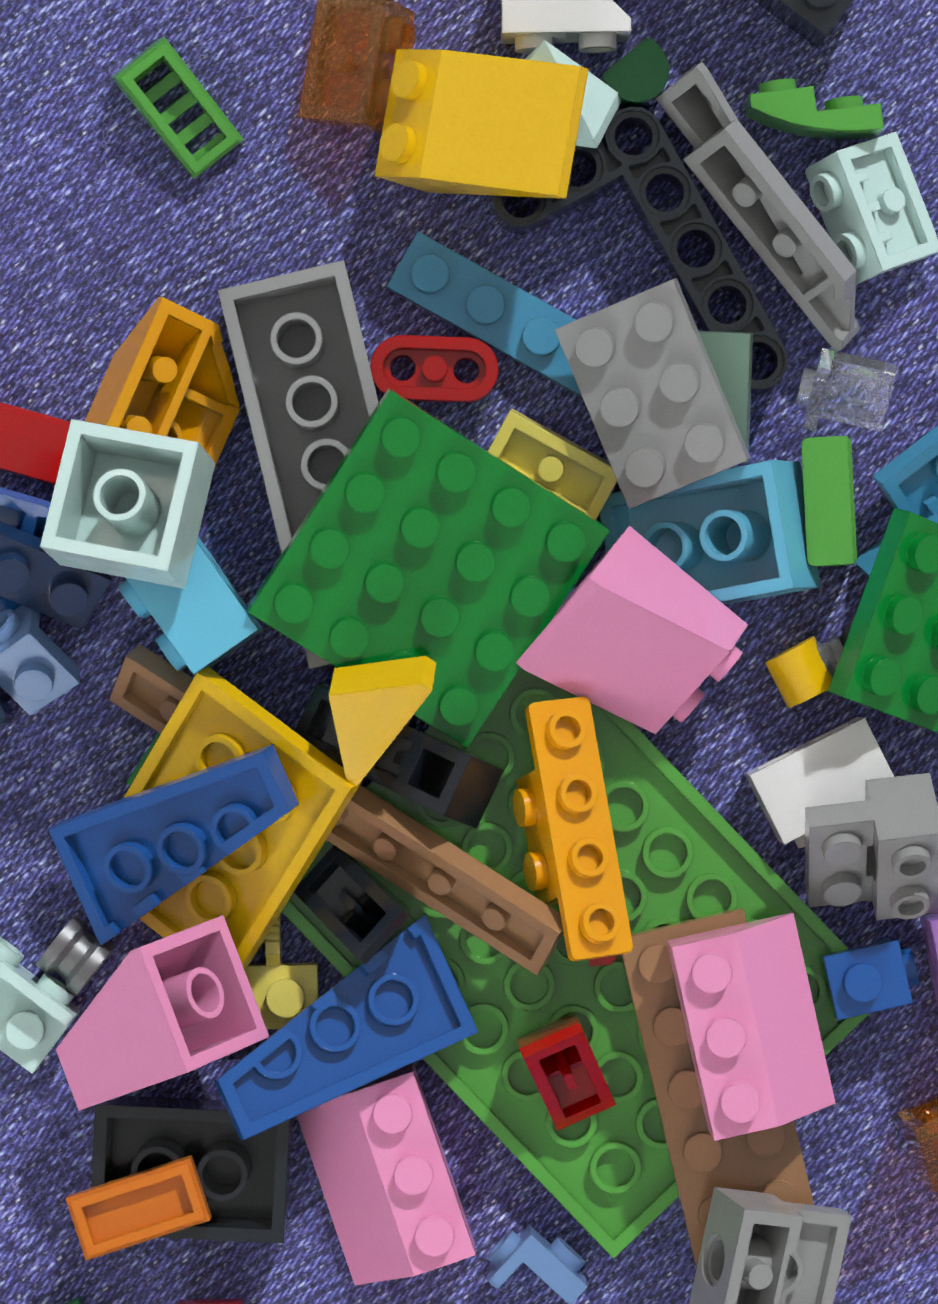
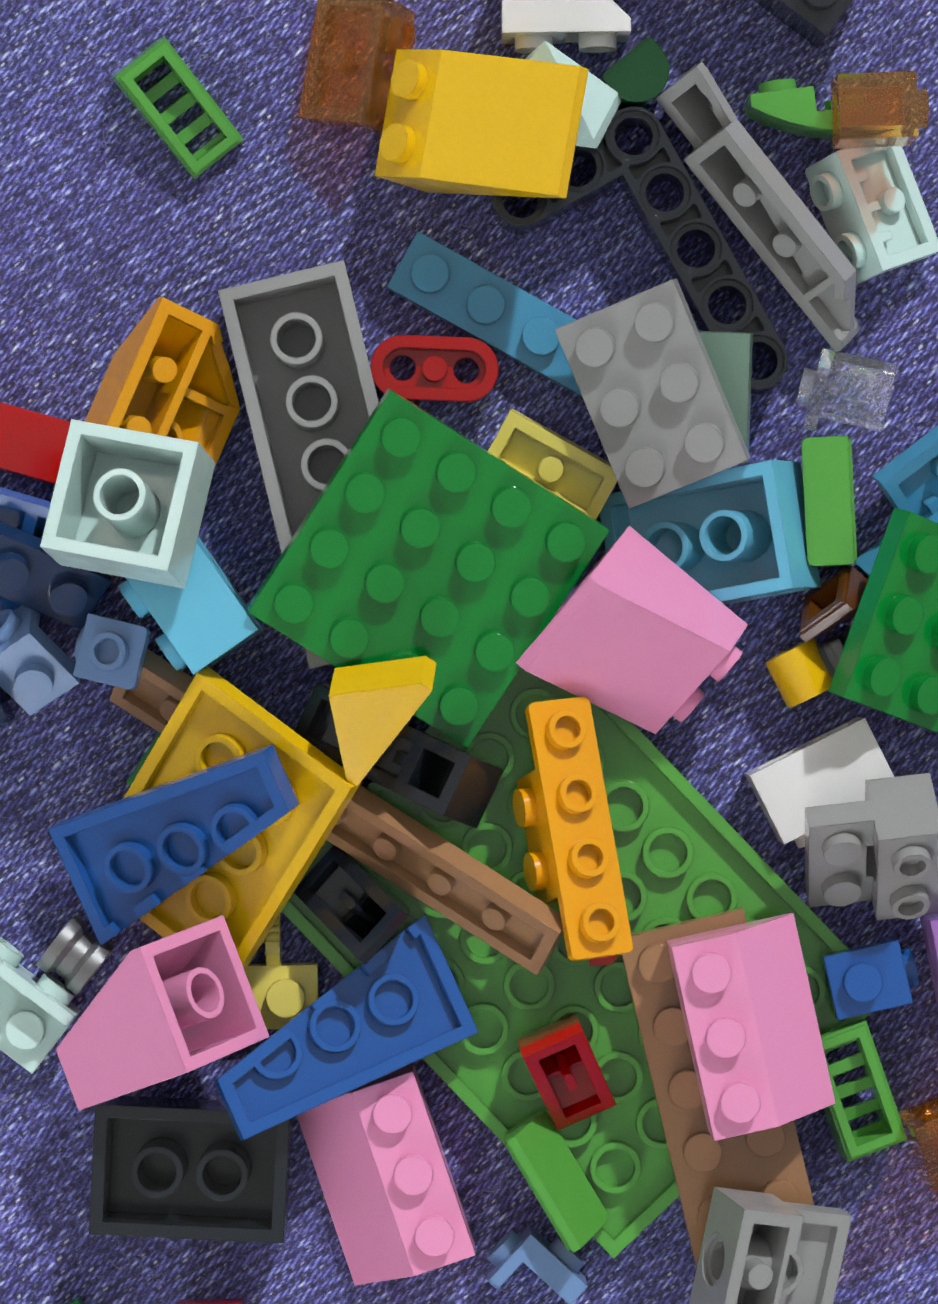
(111, 651): none -> medium blue bracket
(138, 1207): orange tile -> none
(556, 1180): none -> bright green slope
(832, 603): none -> reddish brown slope
(875, 1135): none -> bright green slope
(877, 109): none -> clear orange brick

